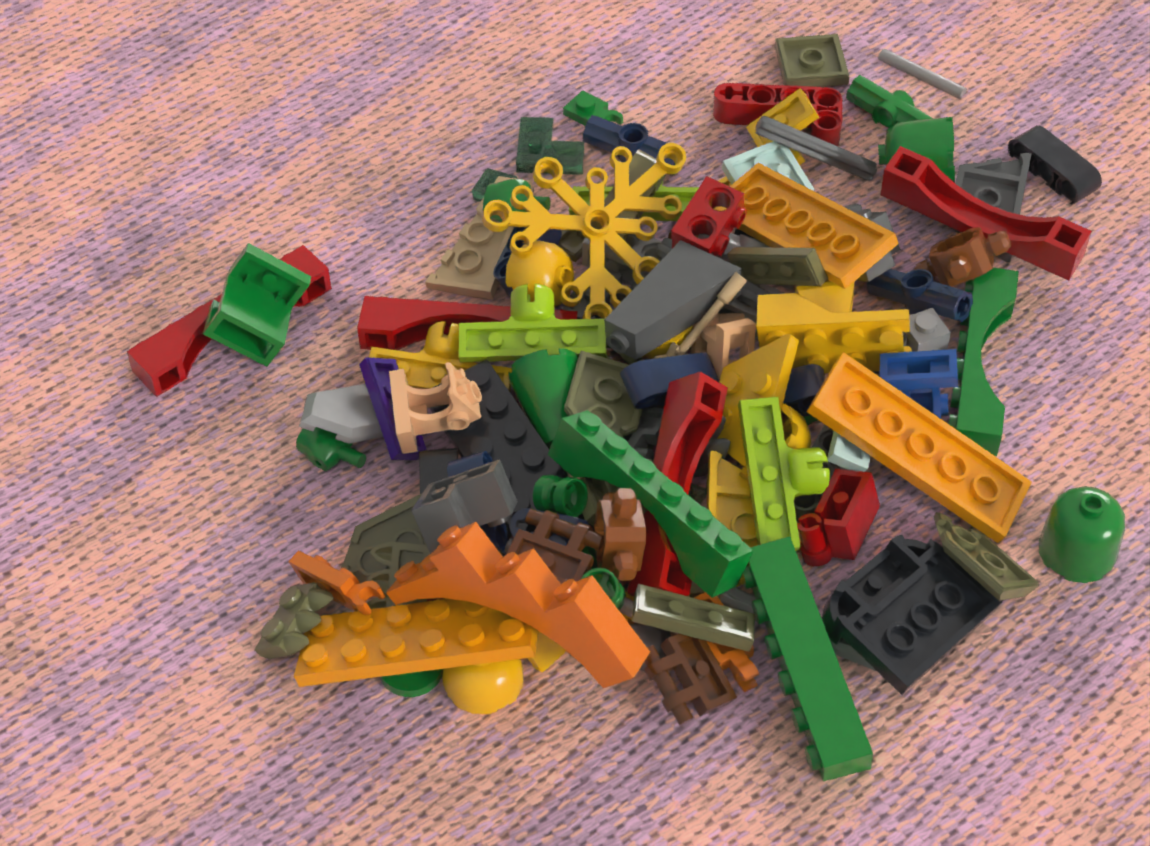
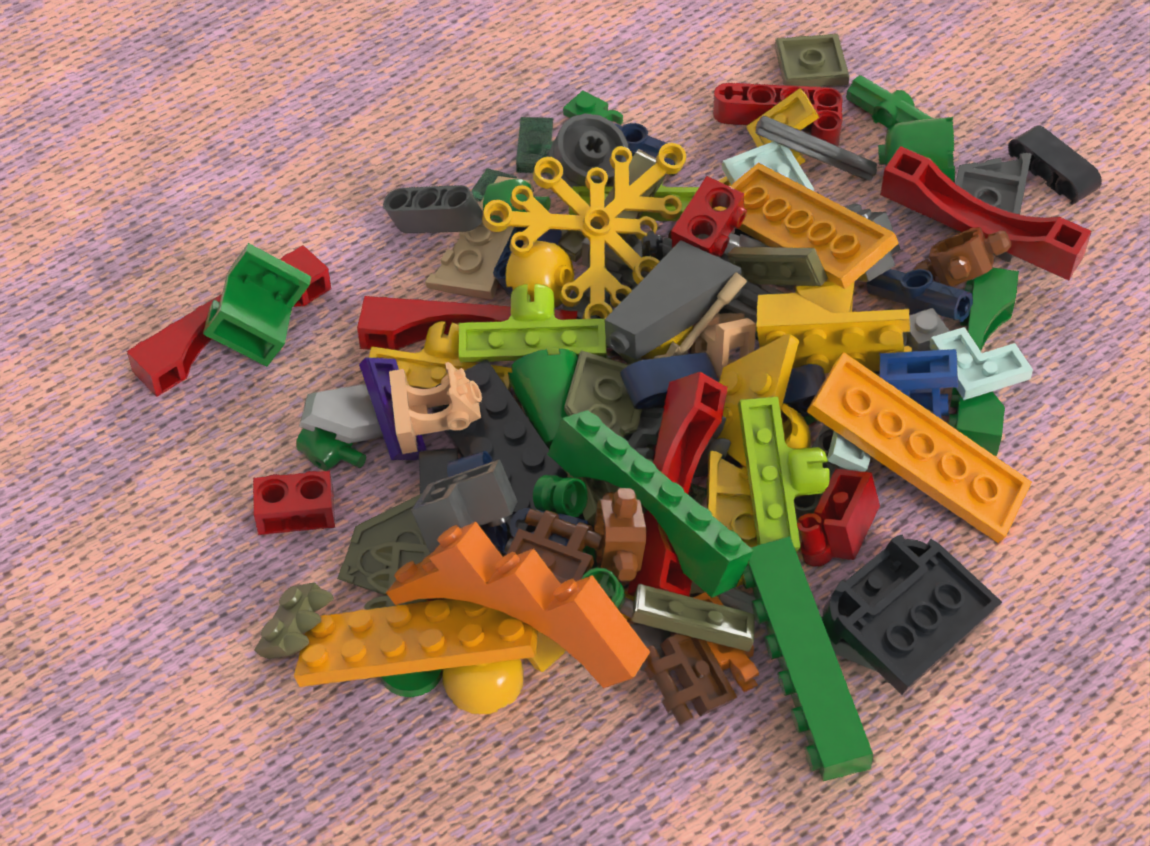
(293, 502): none -> red brick
(340, 583): orange plate -> none
(433, 209): none -> dark grey beam
(584, 144): none -> dark grey wheel
(652, 245): none -> black piece
(922, 73): light grey bar -> none
(983, 371): none -> light aqua plate
(984, 560): olive tile -> none
(1082, 534): green cylinder -> none

